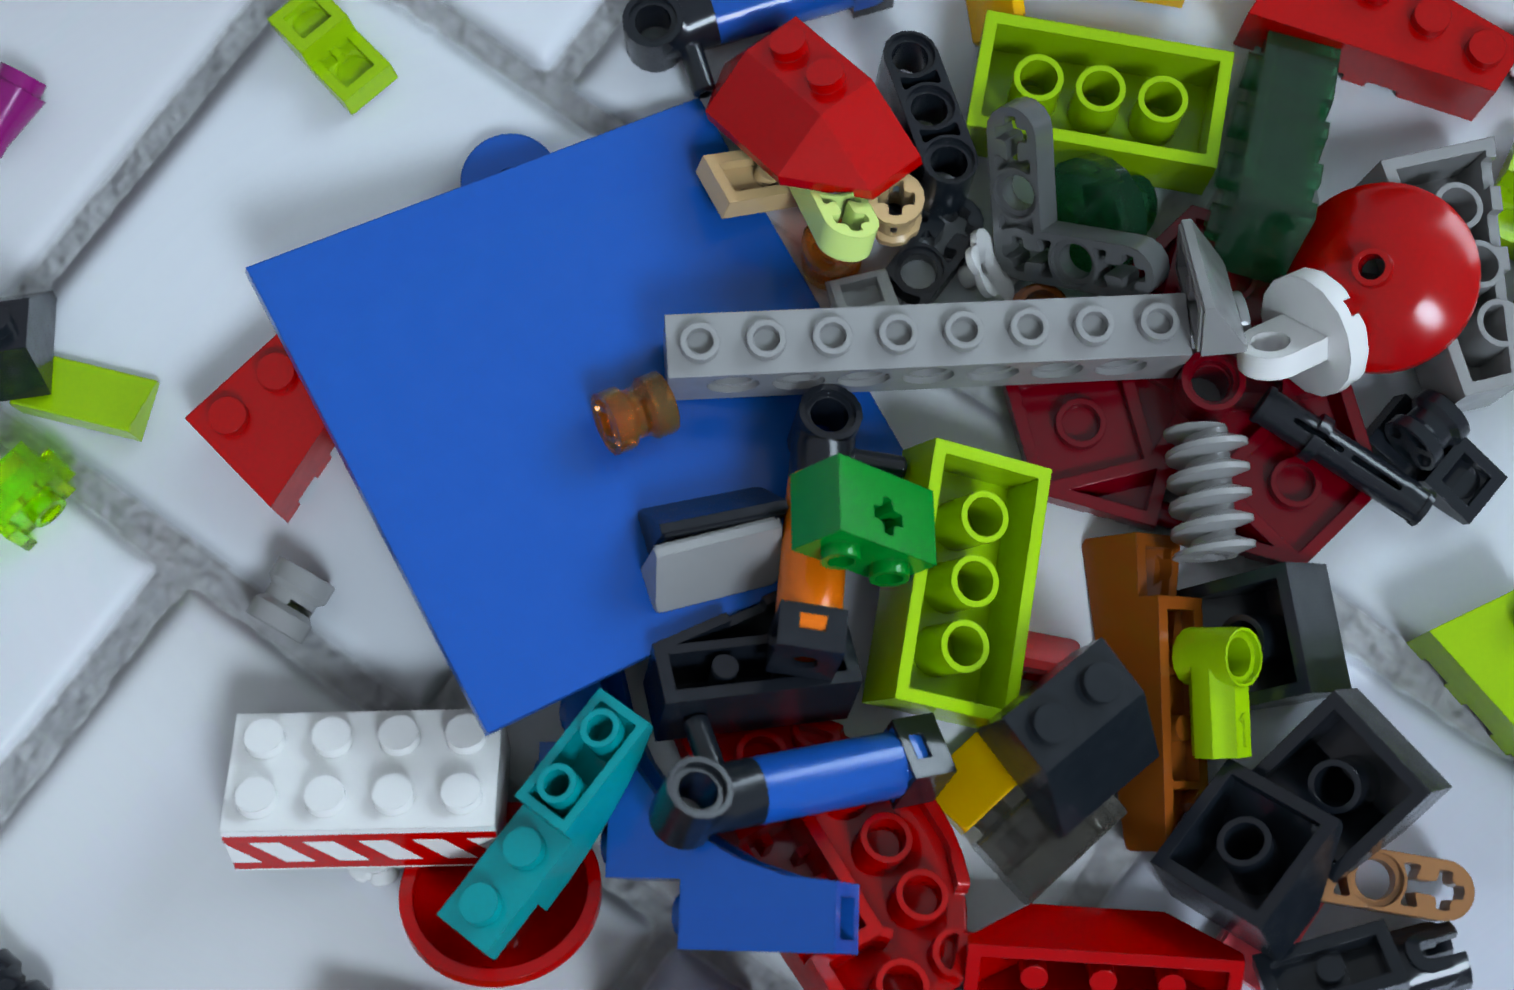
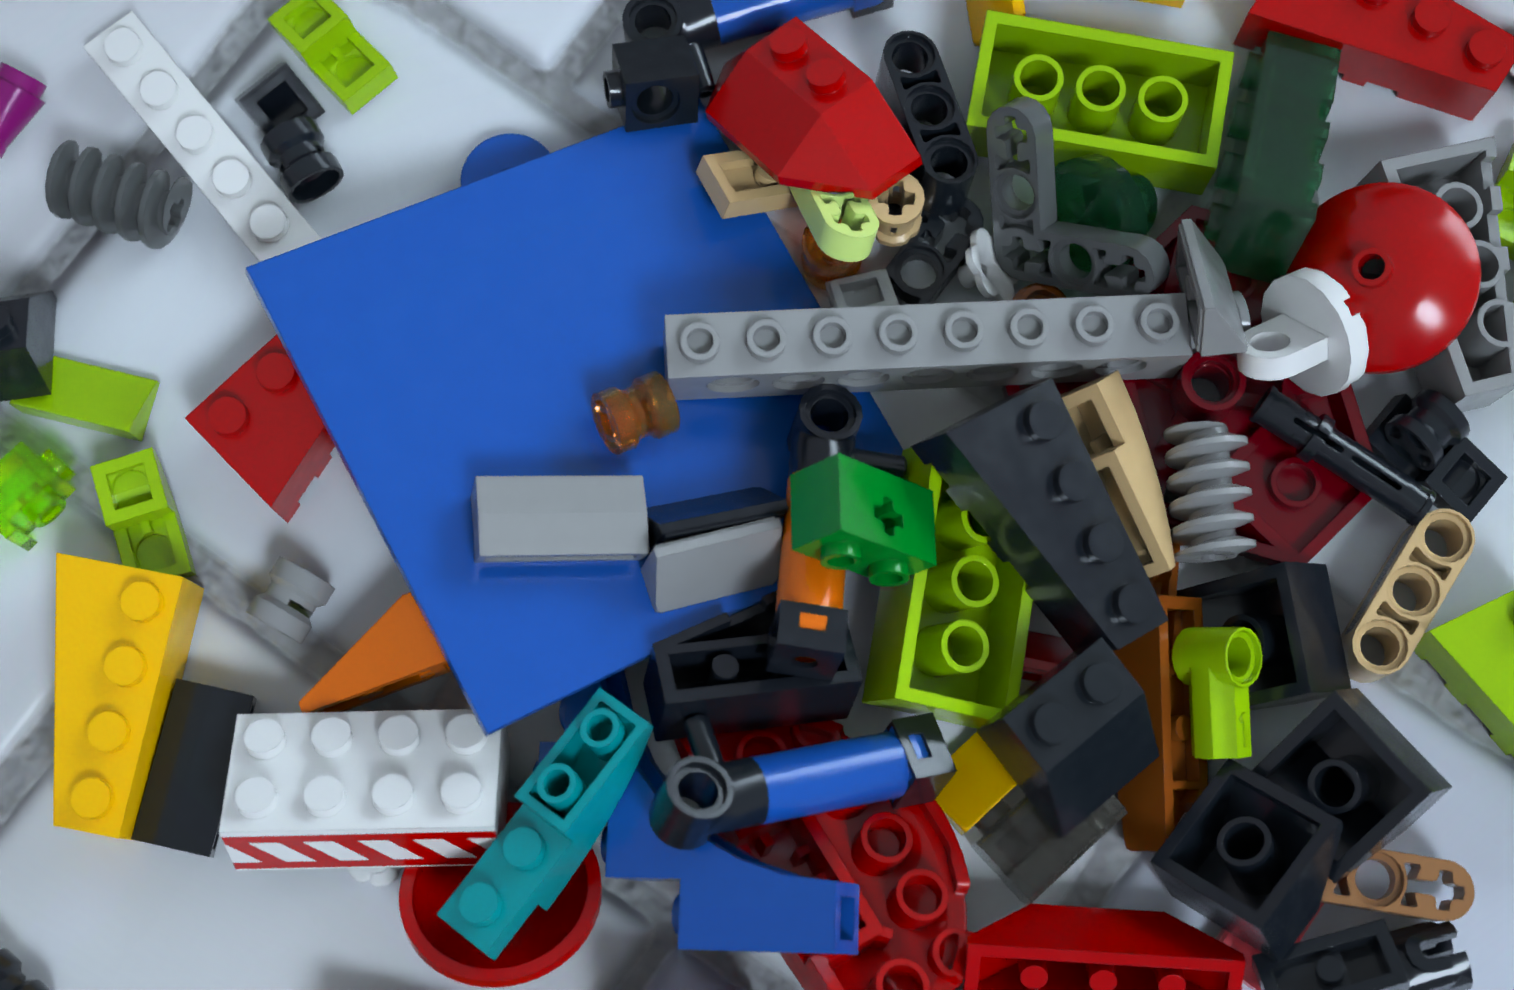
(114, 197): none -> dark grey piece
(116, 664): none -> yellow wedge
(142, 513): none -> lime slope
(191, 769): none -> black piece
(199, 139): none -> white plate
(278, 99): none -> black slope
(299, 154): none -> black wheel
(385, 660): none -> orange slope
(559, 518): none -> light grey piece
(653, 83): none -> black brick
(1048, 515): none -> black wedge
(1125, 465): none -> tan slope
(1430, 581): none -> tan beam

